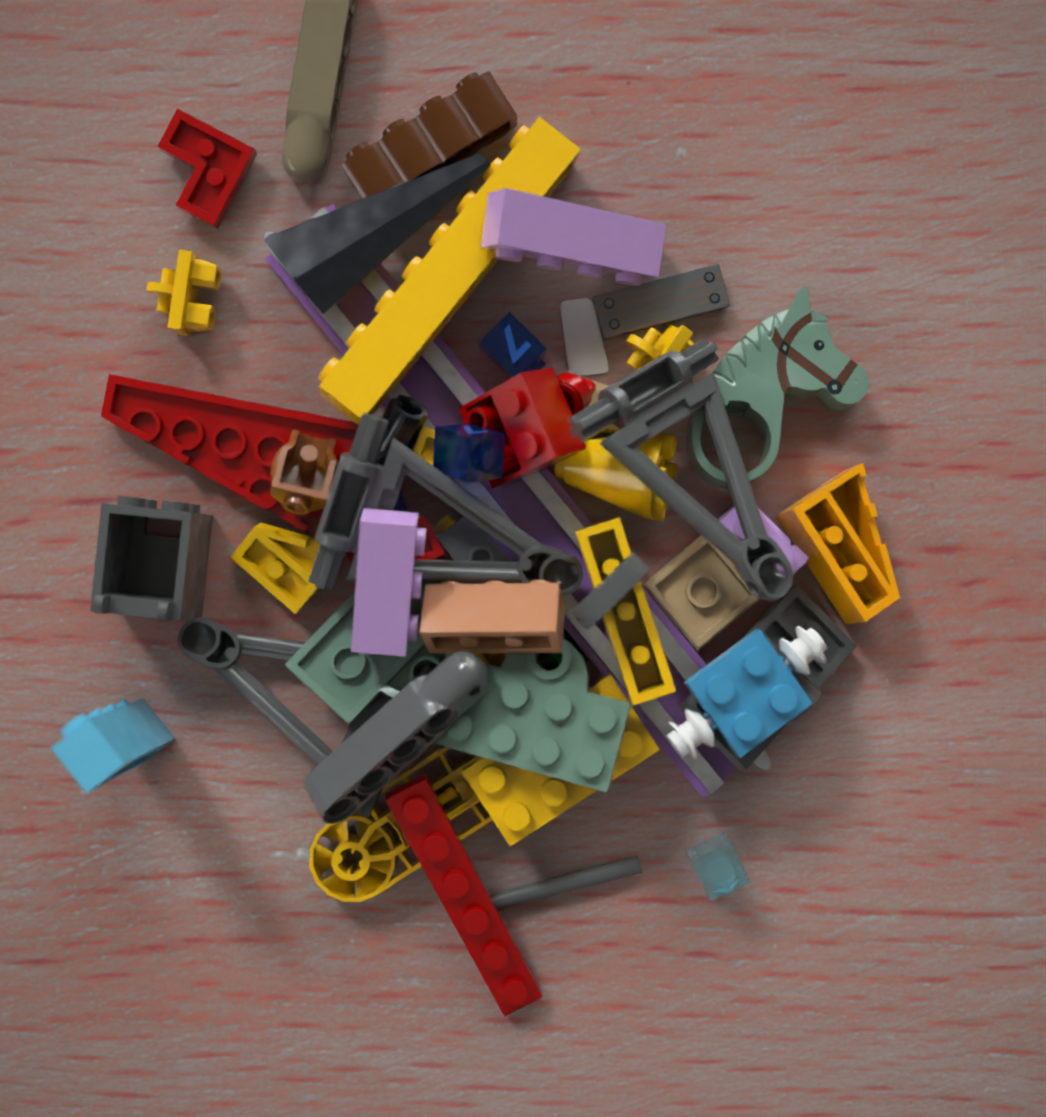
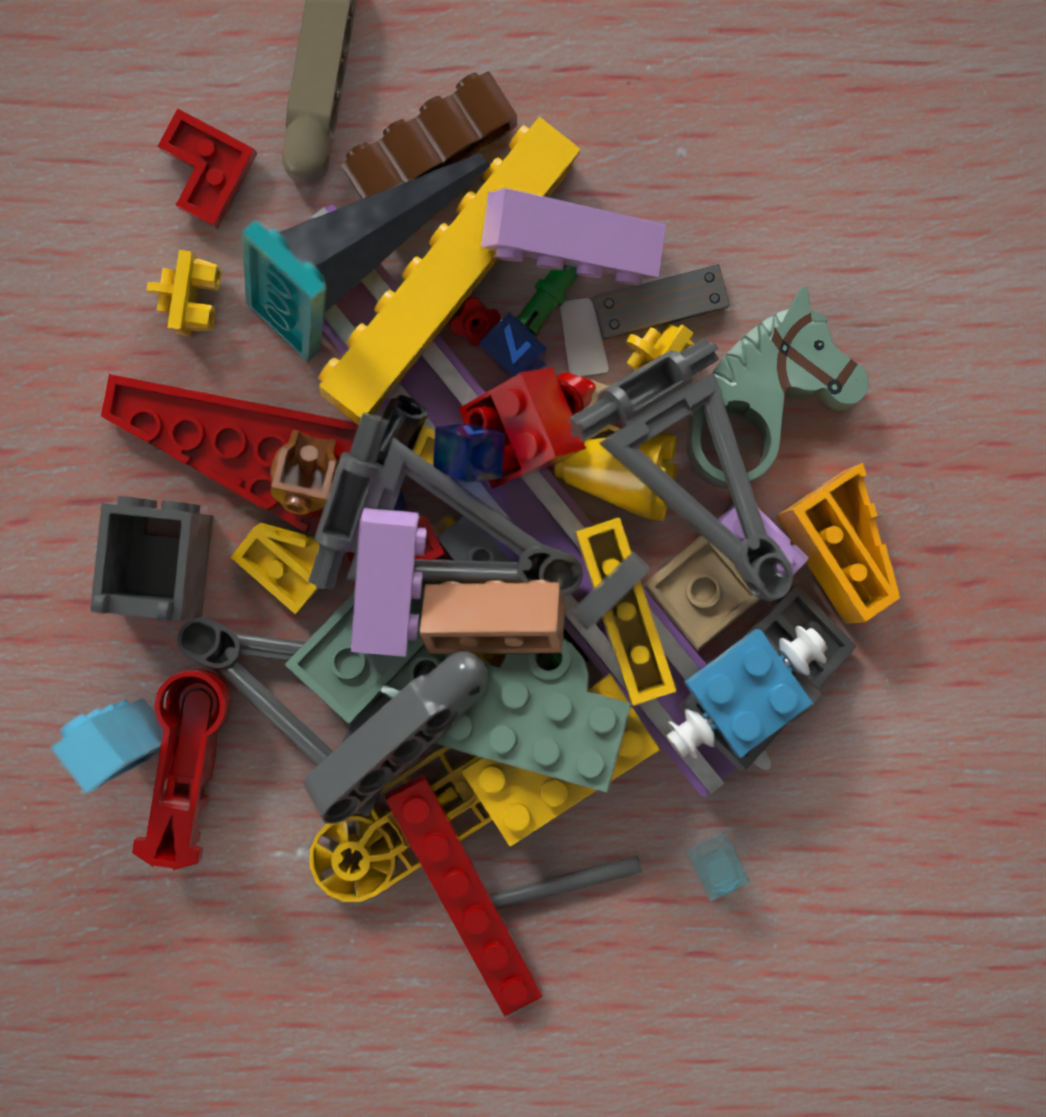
(188, 764): none -> red piece
(283, 289): none -> teal plate
(474, 309): none -> red plate
(548, 295): none -> green pin

